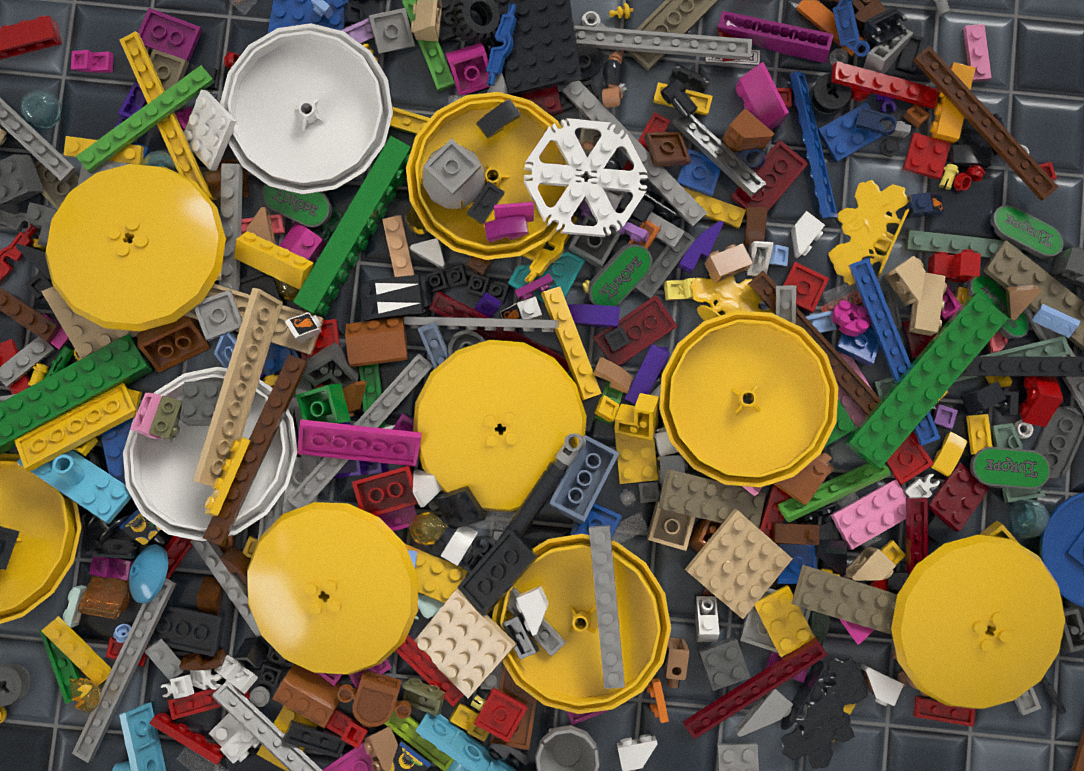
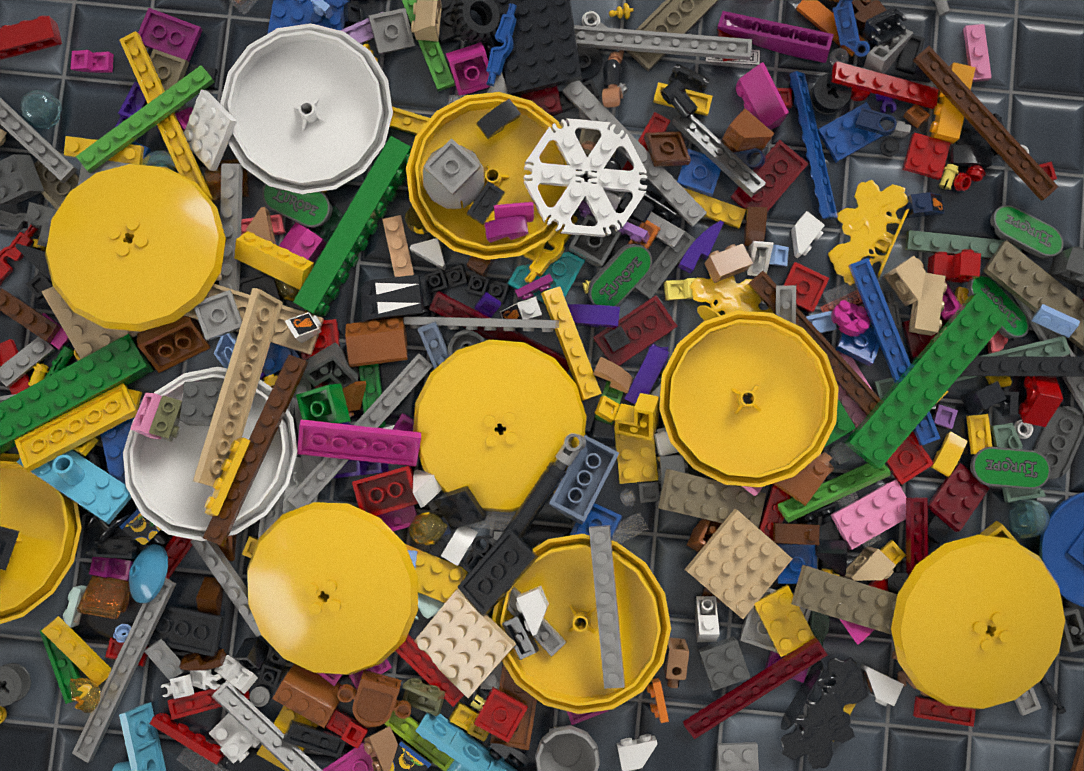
(230, 59): red plate -> none
(236, 562): reddish brown slope -> none
(670, 528): tan brick -> none
(766, 711): light grey slope -> none
(920, 488): white plate -> none
(1019, 298): medium nougat slope -> none

